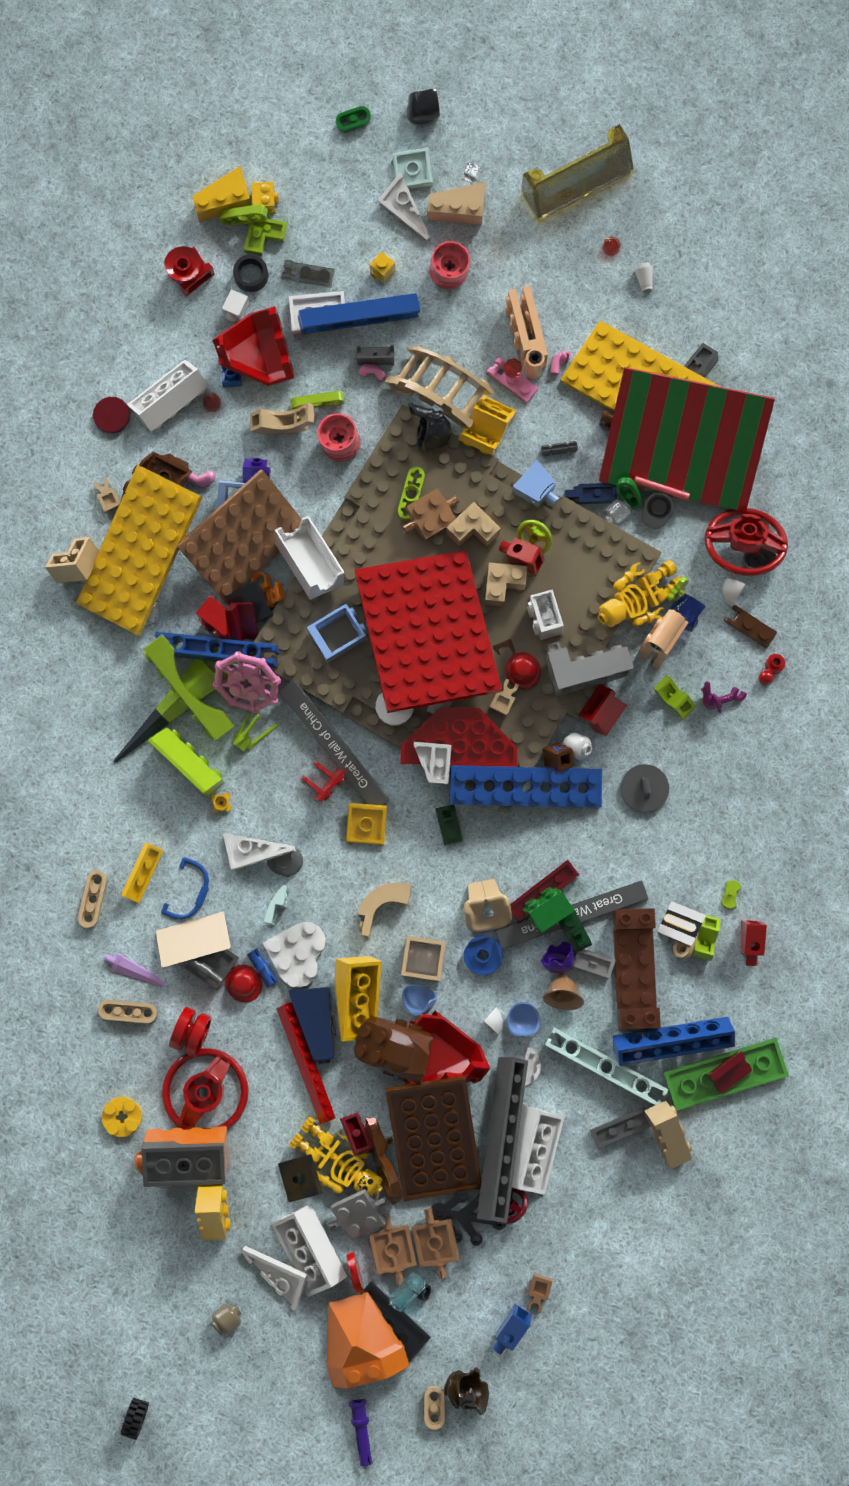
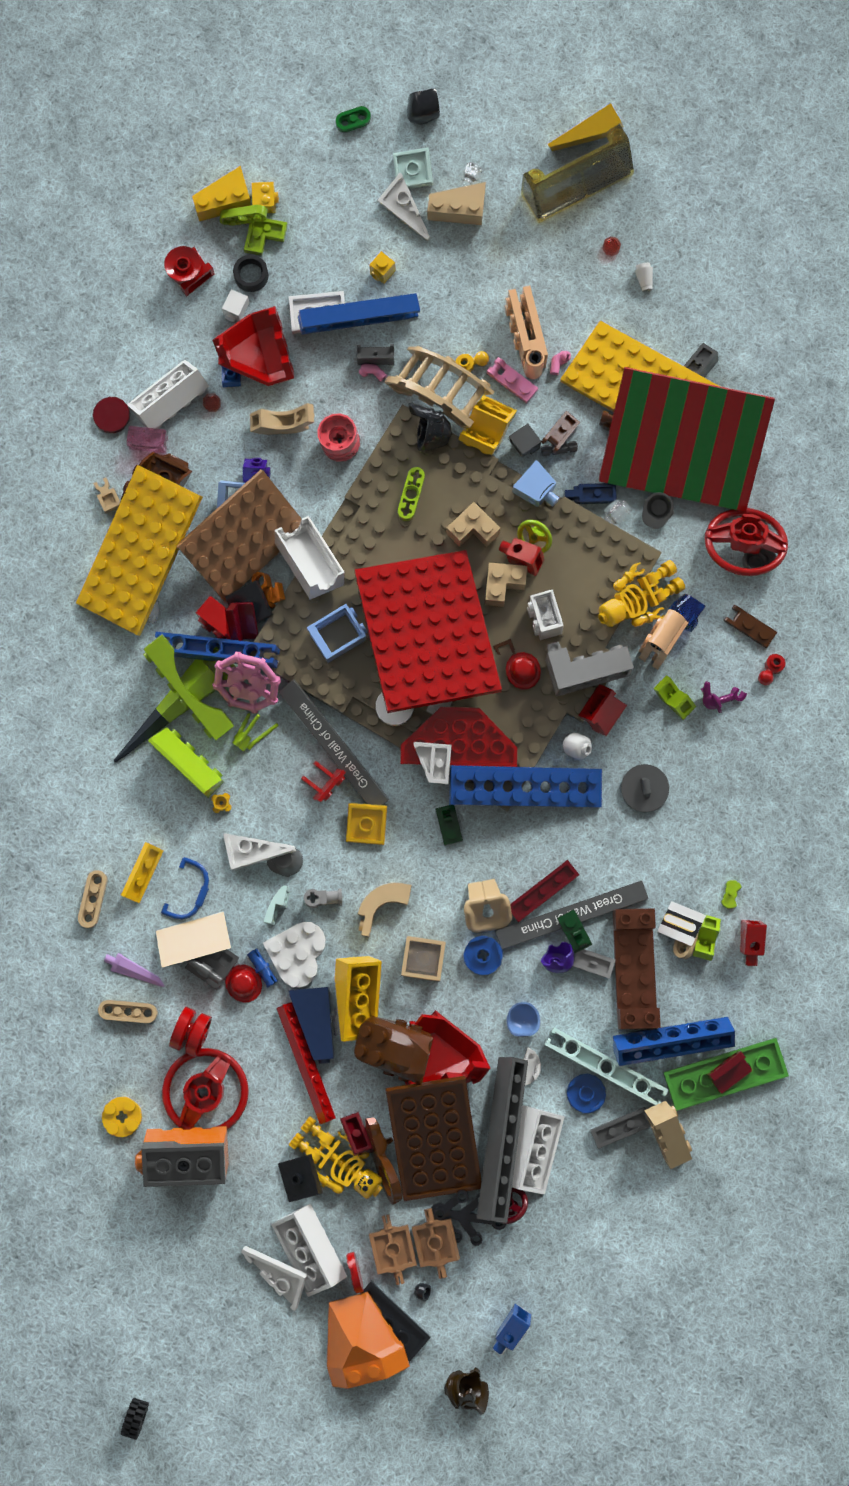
(75, 563): tan brick -> none
(147, 439): none -> clear pink hinge
(203, 480): bright pink arm -> none
(212, 1212): yellow wedge -> none
(226, 1319): dark tan head -> none
(308, 274): clear smoke plate -> none
(321, 399): lime beam -> none
(324, 897): none -> light grey connector
(358, 1214): light grey plate -> none
(360, 1423): dark purple pin -> none
(407, 1292): clear light blue piece -> none
(418, 999): medium blue helmet -> none
(430, 514): medium nougat plate -> none
(434, 1407): tan plate -> none
(453, 255): coral wheel -> none
(480, 359): none -> yellow plate
(495, 1020): white brick -> none
(503, 700): tan plate -> none
(513, 367): clear red tile -> none
(525, 440): none -> dark grey piece
(539, 1289): medium nougat plate -> none
(547, 909): green brick -> none
(558, 756): reddish brown brick -> none
(561, 430): none -> hinge
(563, 994): medium nougat hat -> none
(581, 1089): none -> blue tile
(591, 129): none -> yellow wedge
(629, 492): green plate -> none
(661, 488): coral bar -> none
(677, 589): lime piece -> none
(731, 590): white brick -> none

